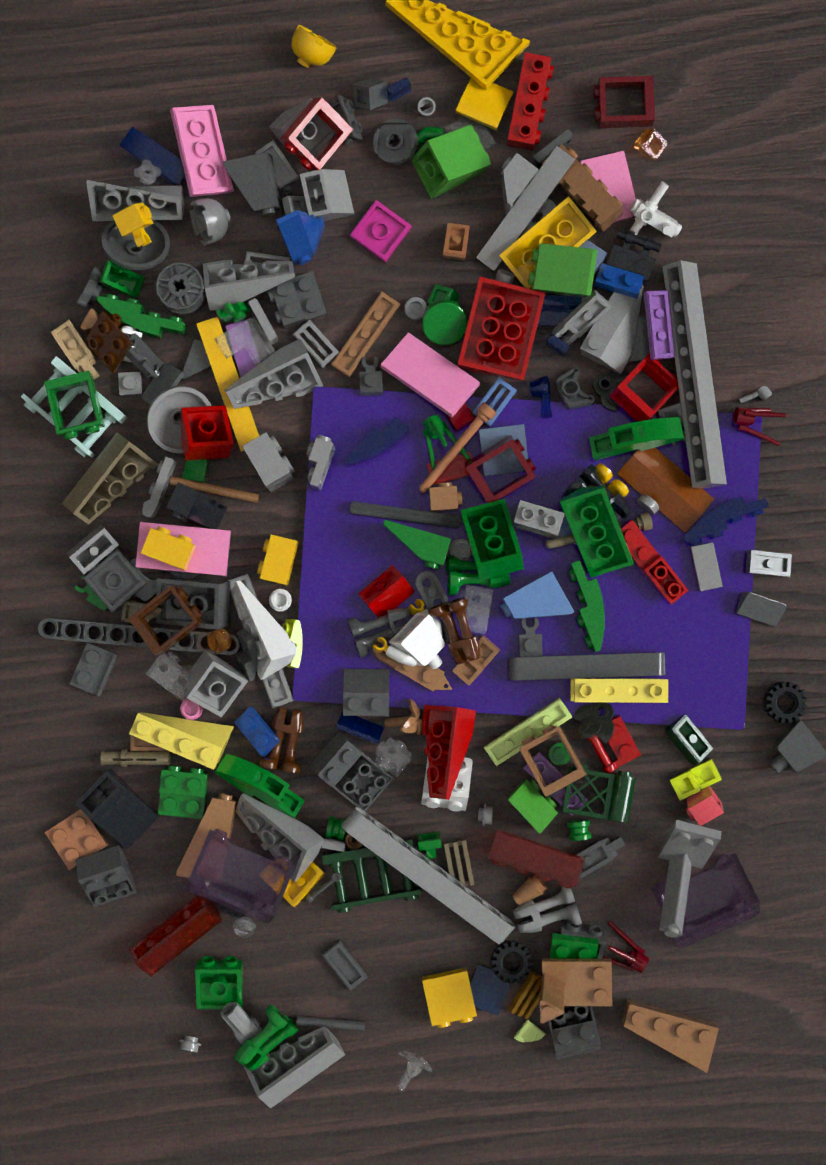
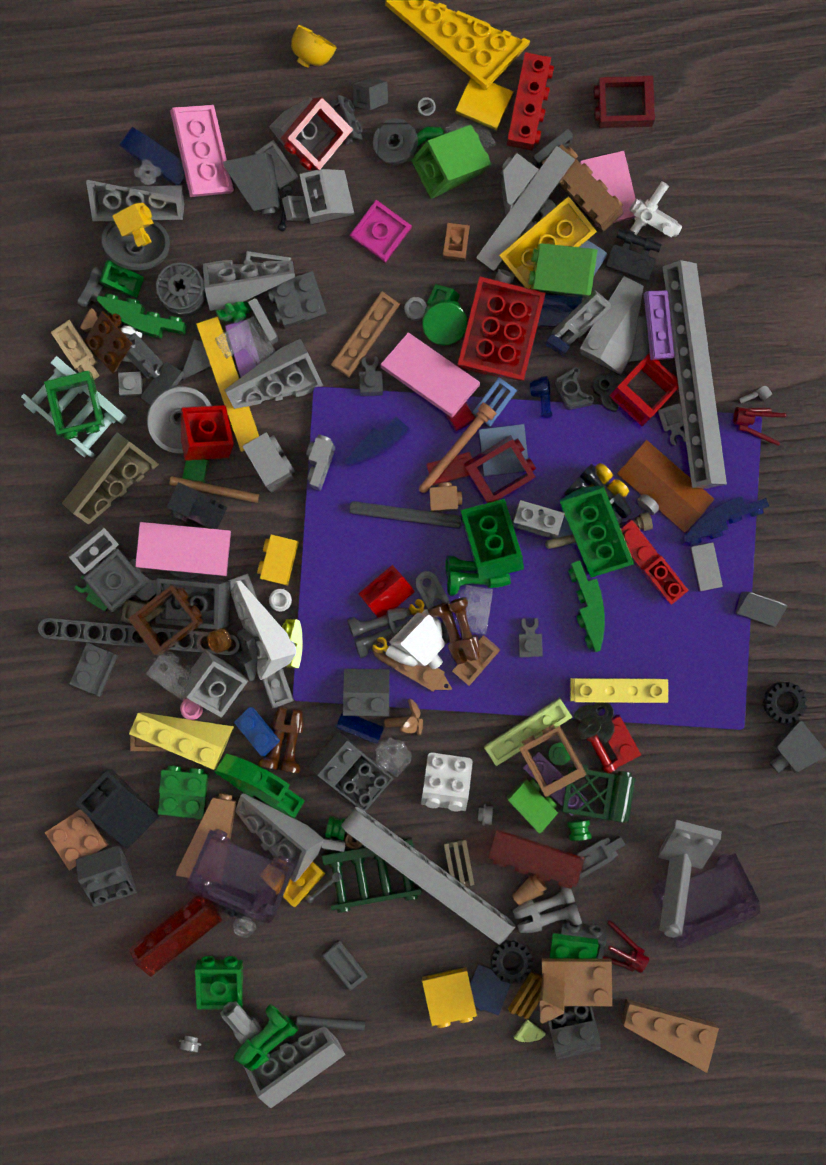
(127, 758): dark tan pin -> none
(159, 488): light grey hinge -> none
(168, 548): yellow brick -> none
(209, 220): light grey cylinder -> none
(301, 235): blue wedge -> none
(329, 358): light grey tile -> none
(399, 89): clear blue tile -> none
(413, 1068): clear plant -> none
(424, 545): green slope -> none
(429, 842): green tile -> none
(436, 428): green plant -> none
(447, 740): red wedge -> none
(460, 549): light grey plate -> none
(537, 599): medium blue slope -> none
(586, 666): dark grey beam -> none
(619, 280): blue plate -> none
(636, 435): green slope -> none
(651, 144): clear orange slope -> none
(688, 740): dark green slope -> none
(695, 779): neon yellow slope -> none
(704, 806): coral brick -> none
(768, 563): plate -> none

